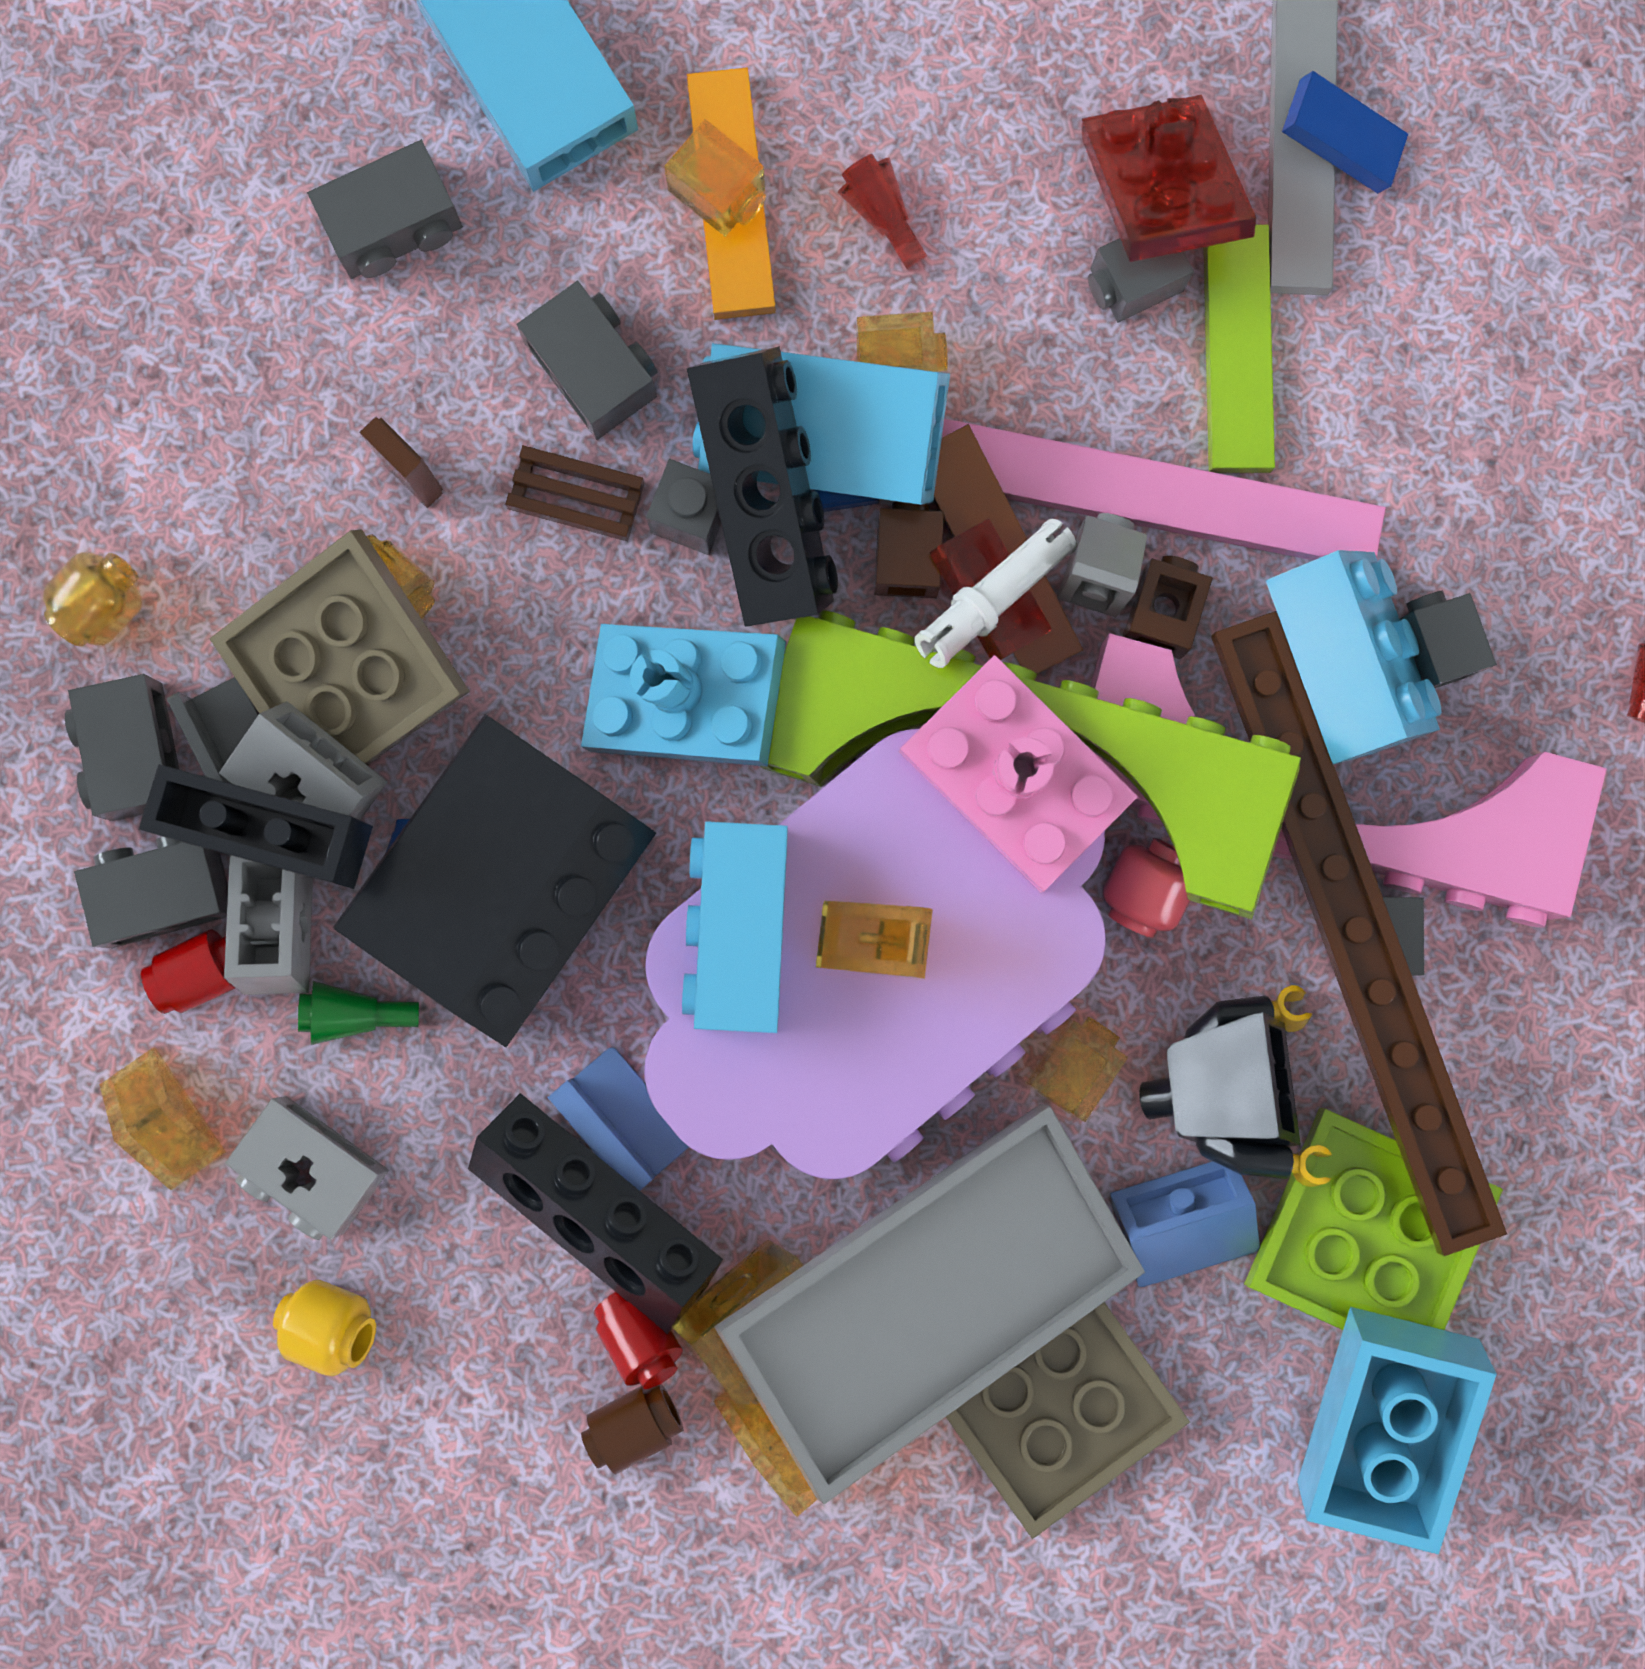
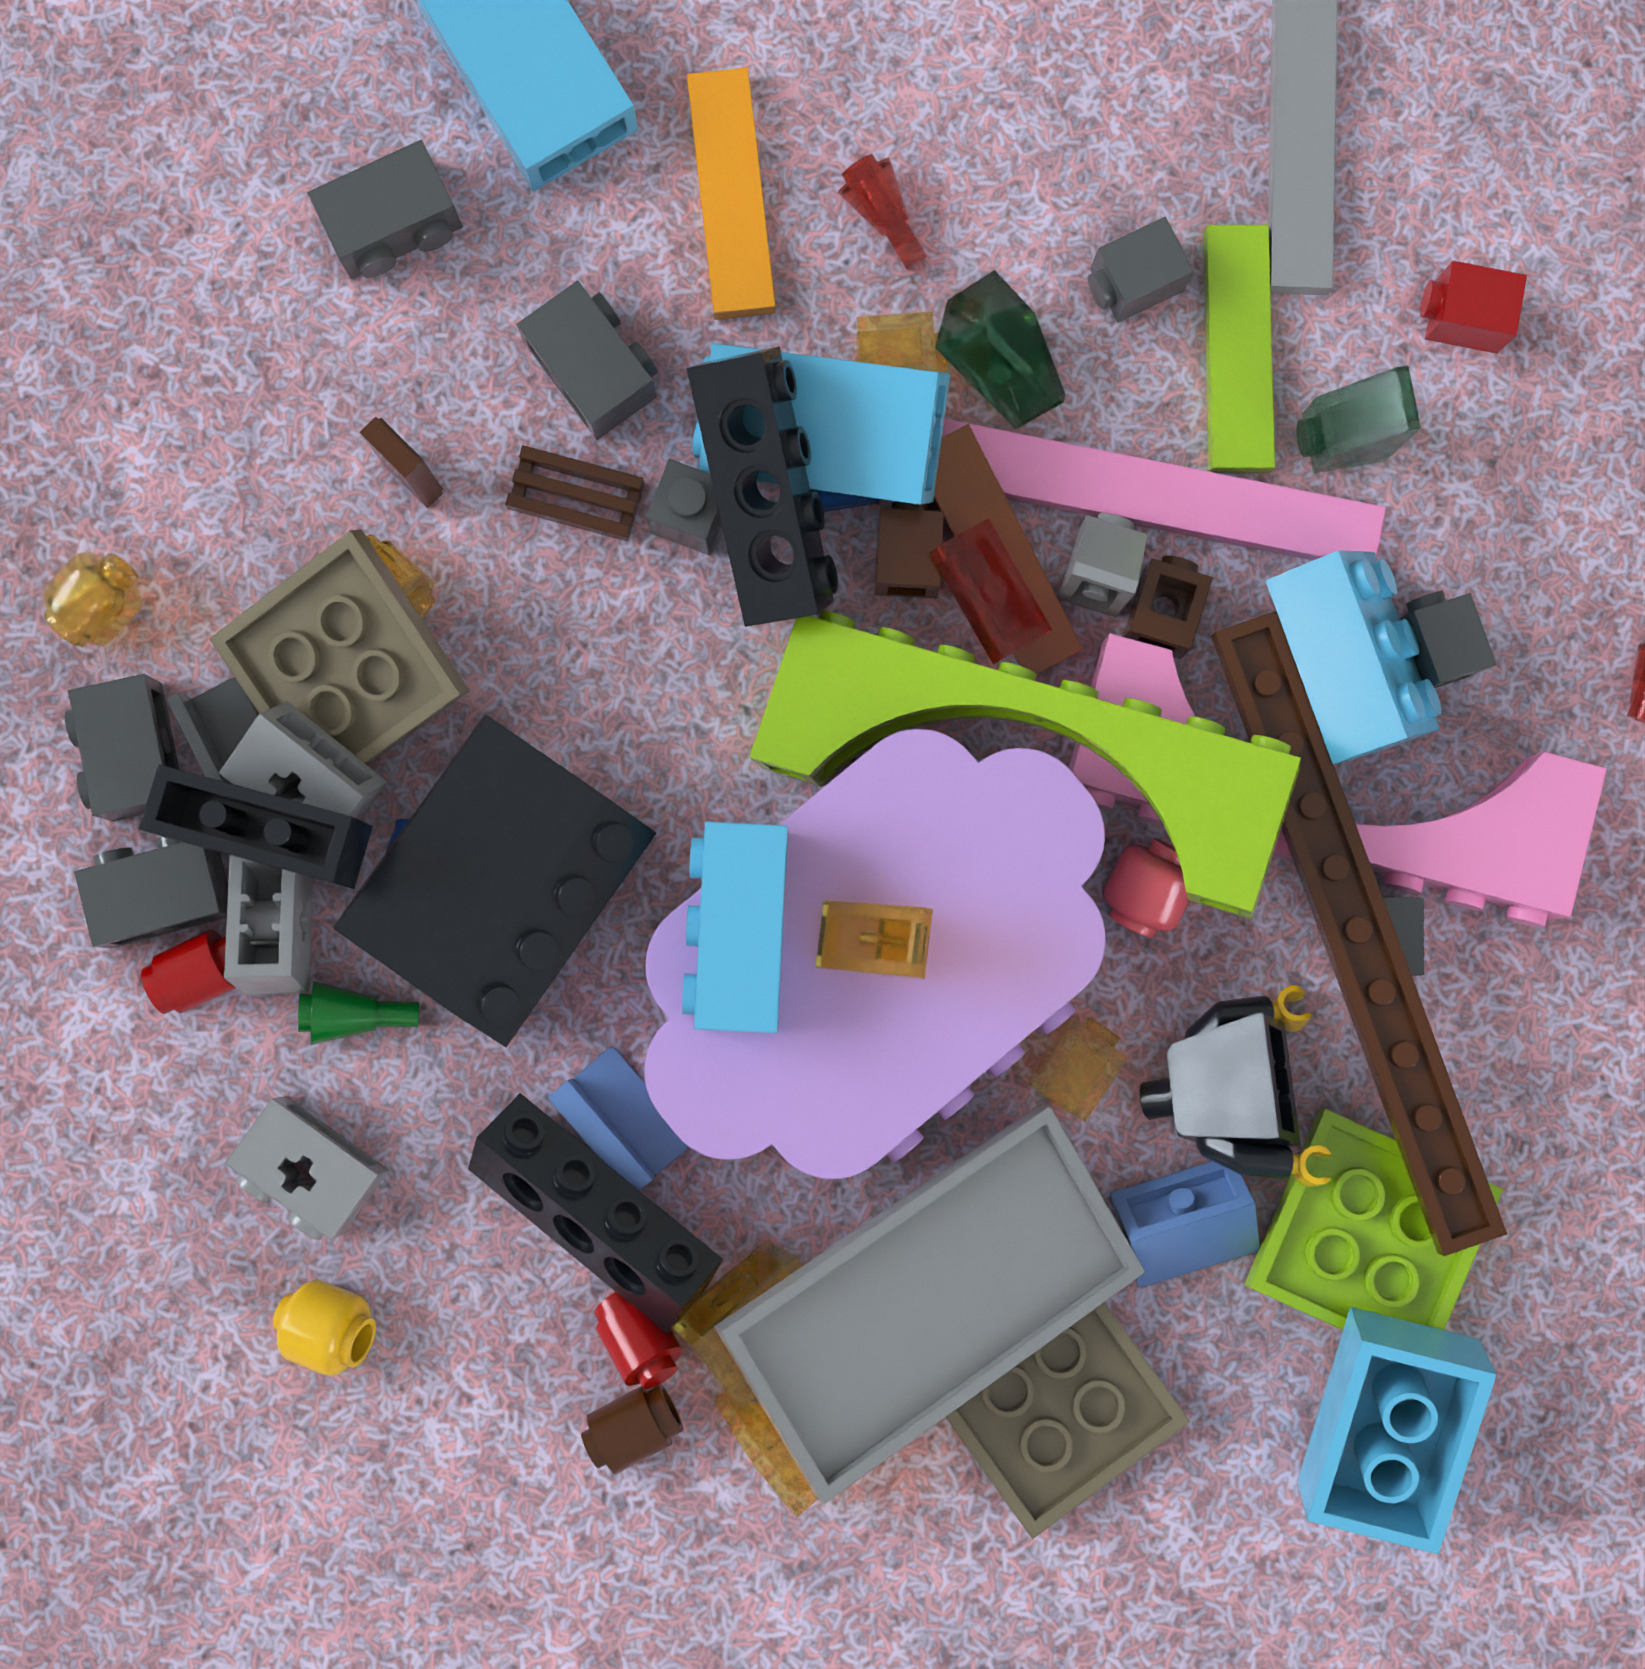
(158, 1121): clear yellow slope -> none
(684, 694): medium azure plate -> none
(716, 179): clear yellow brick -> none
(977, 608): white pin -> none
(1000, 350): none -> clear green slope
(1018, 774): bright pink plate -> none
(1167, 178): clear red plate -> none
(1345, 132): blue tile -> none
(1359, 422): none -> slope
(1473, 306): none -> red brick

